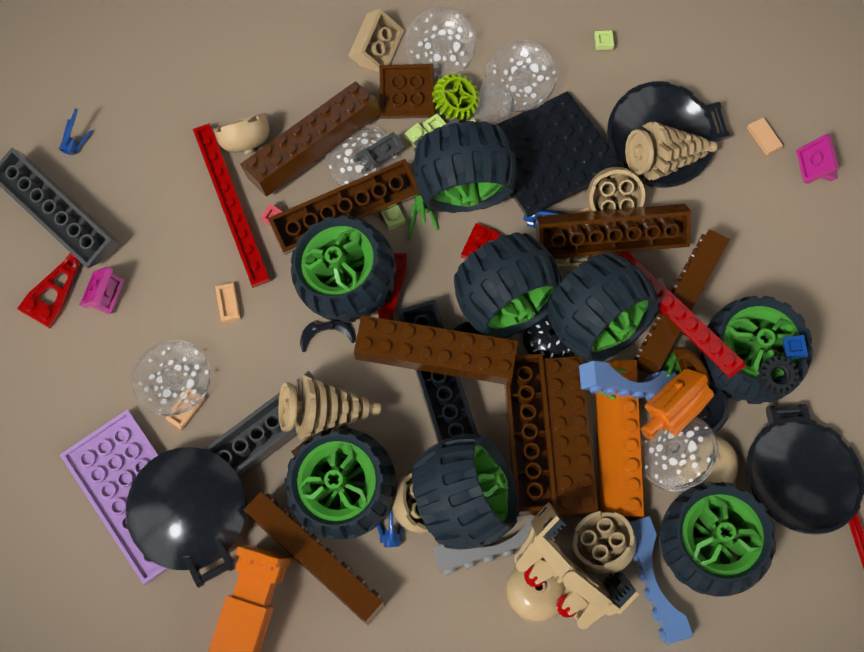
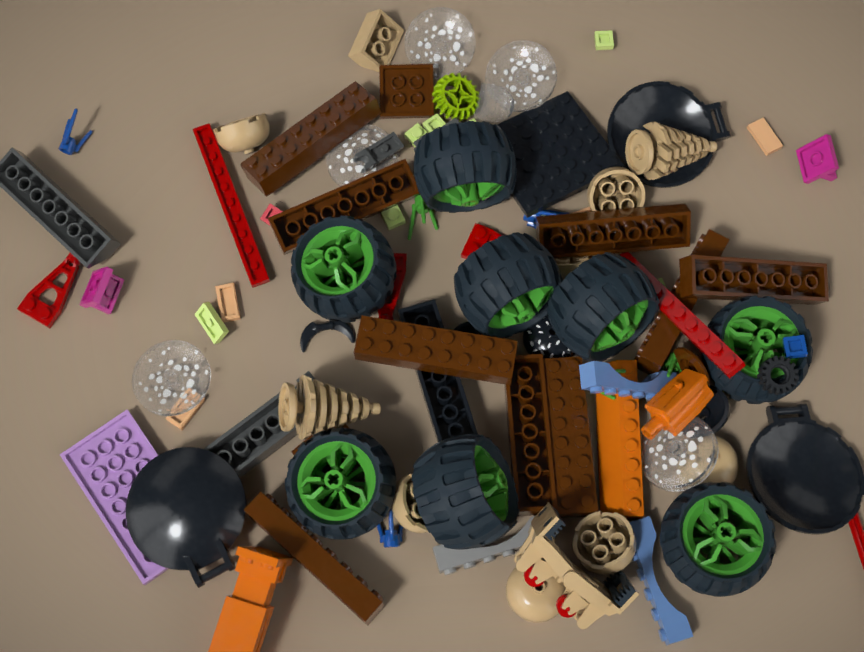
(211, 322): none -> yellowish green plate
(742, 277): none -> reddish brown brick

